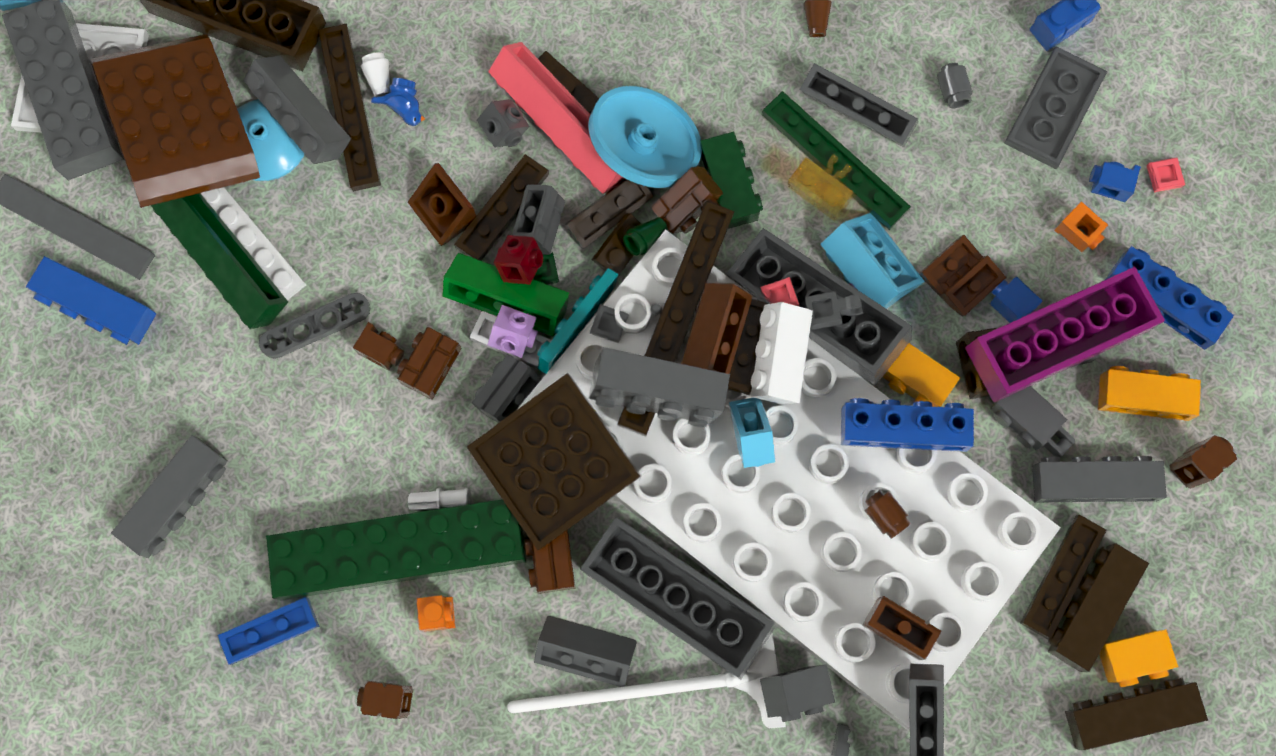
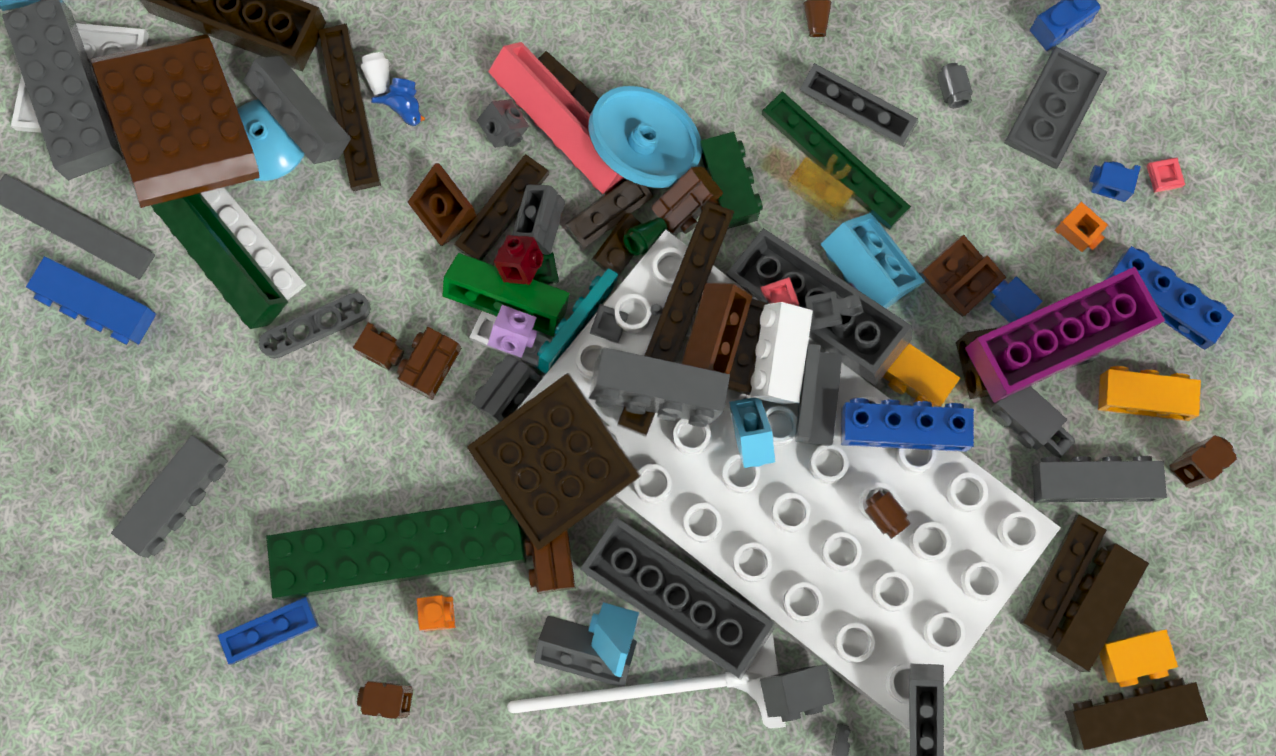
(438, 499): white axle -> none
(613, 635): none -> medium azure slope
(818, 397): none -> dark grey panel
(901, 628): reddish brown brick -> none

